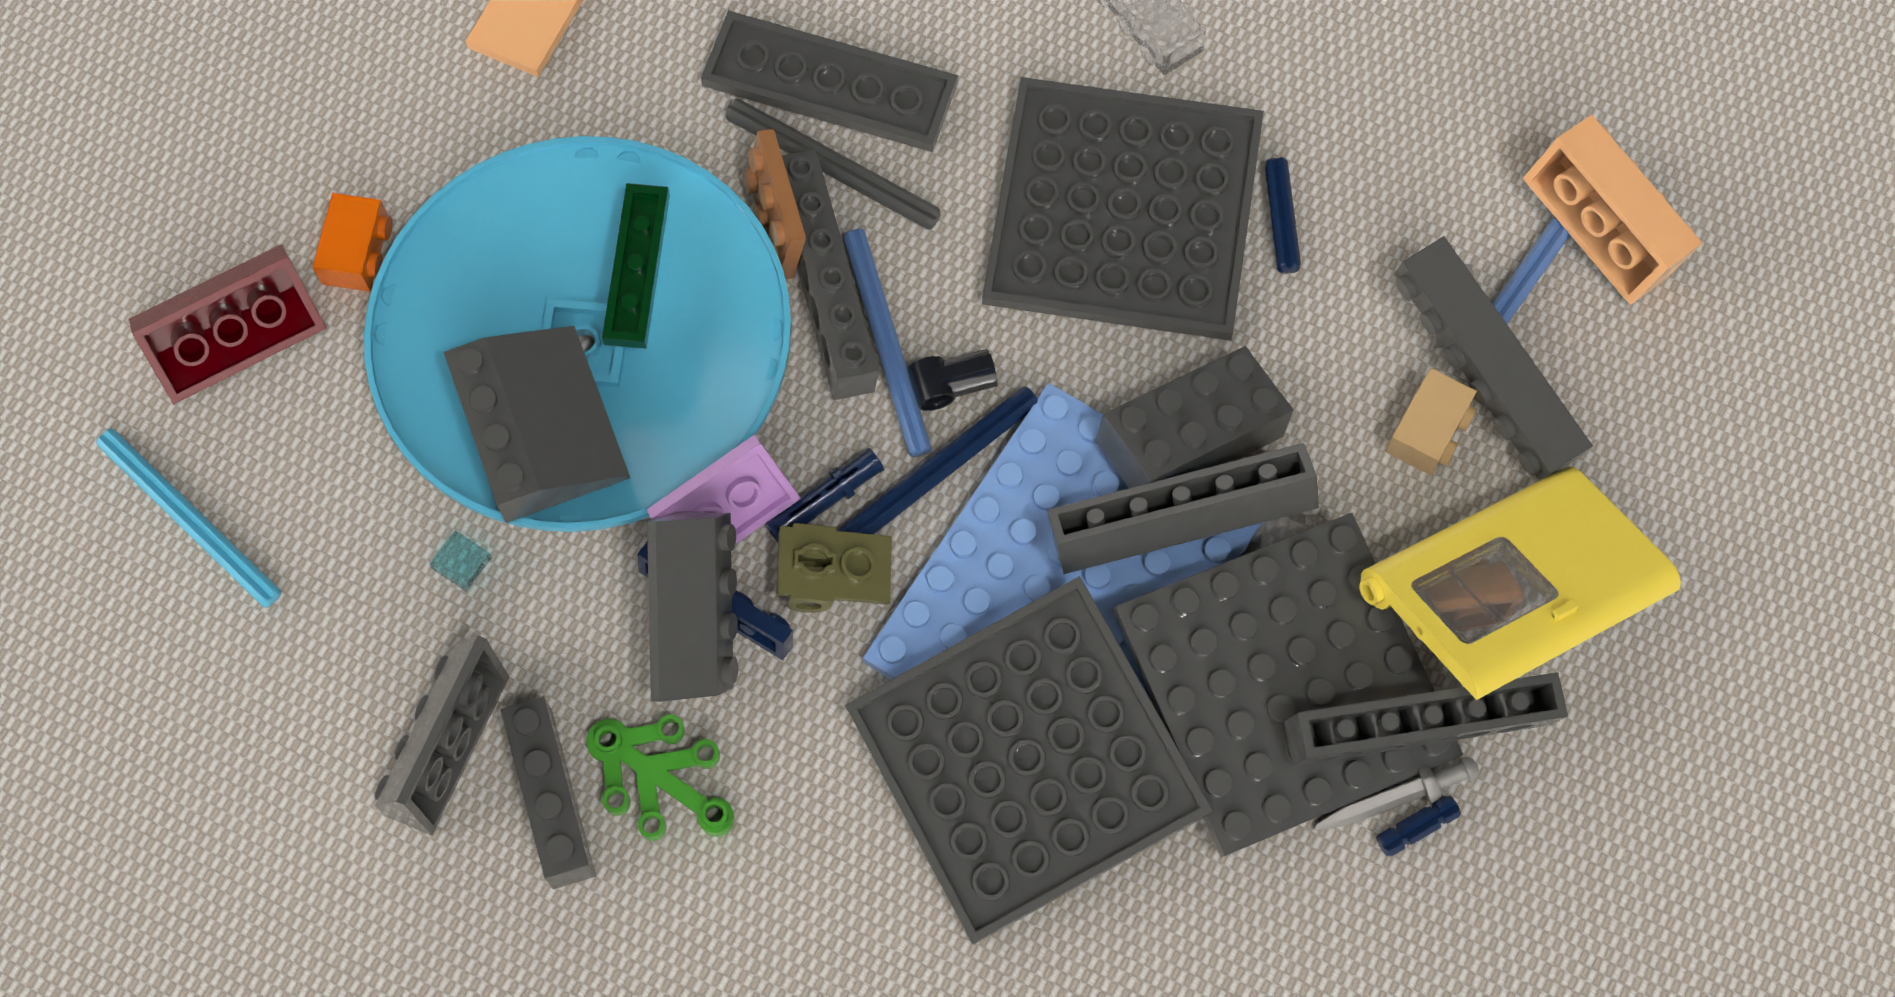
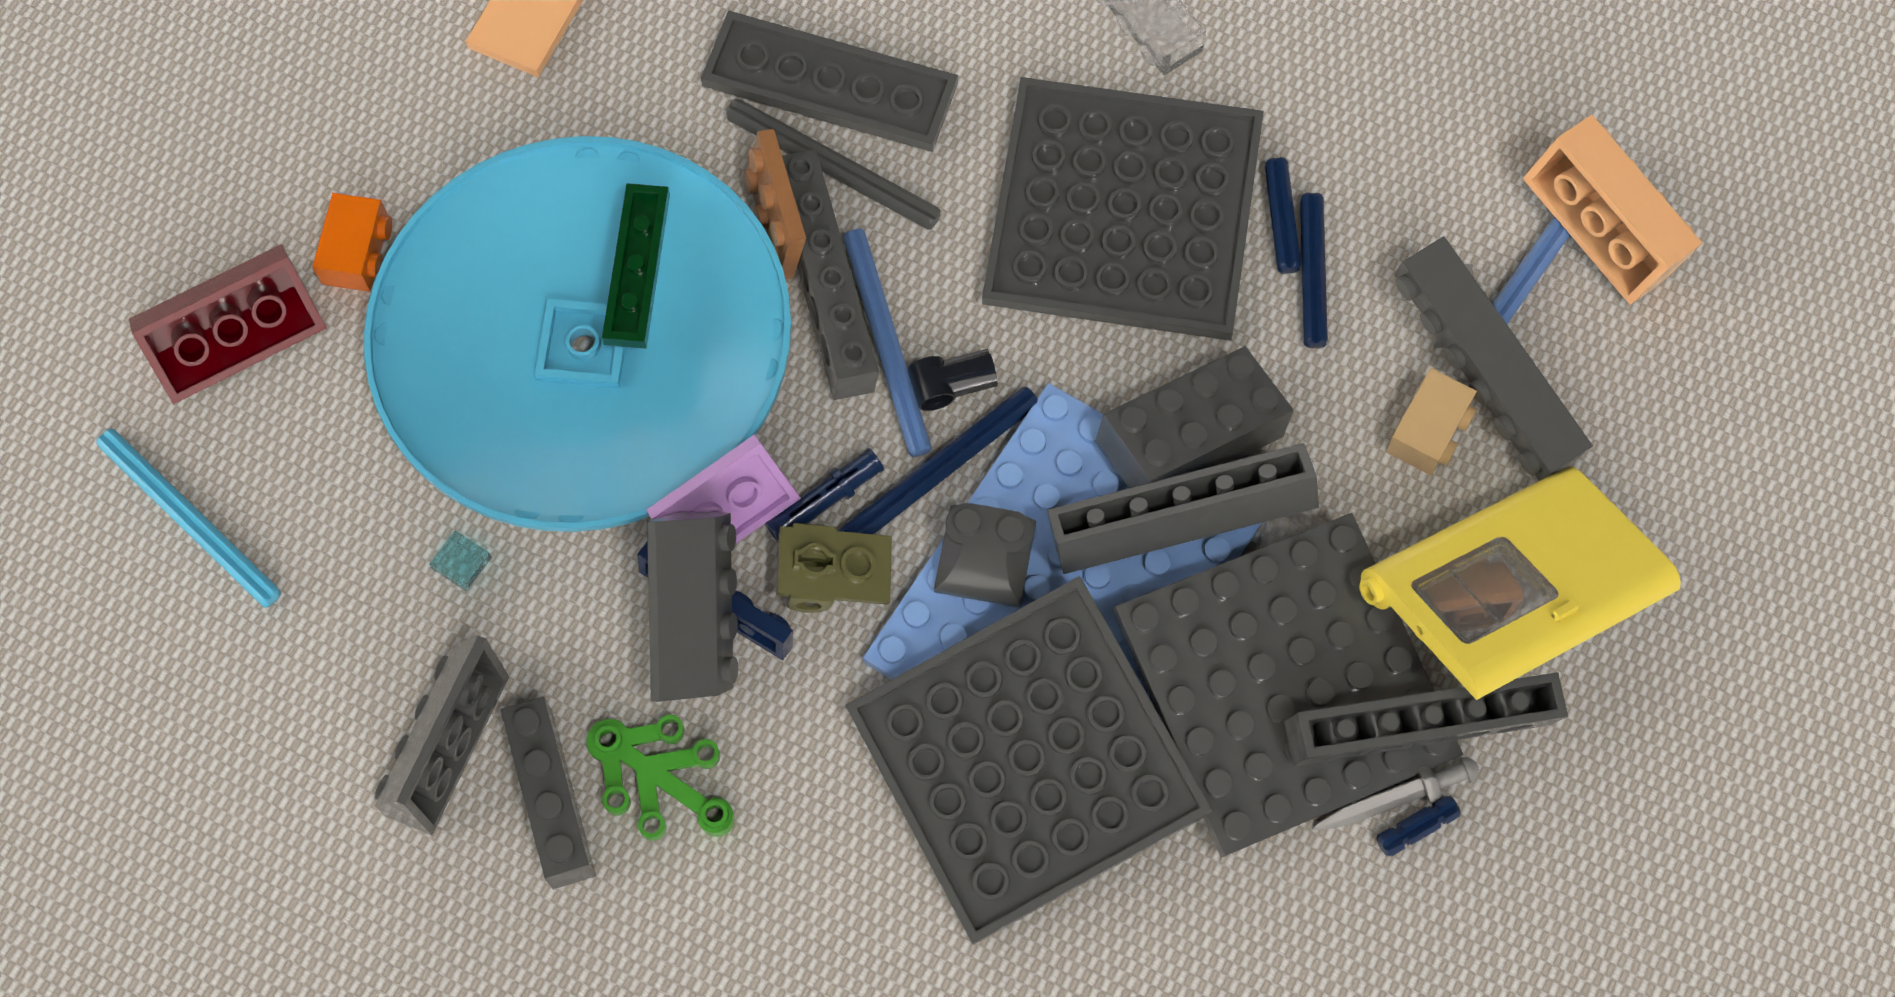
(536, 419): dark grey slope -> none
(985, 554): none -> dark grey slope
(1313, 270): none -> dark blue axle

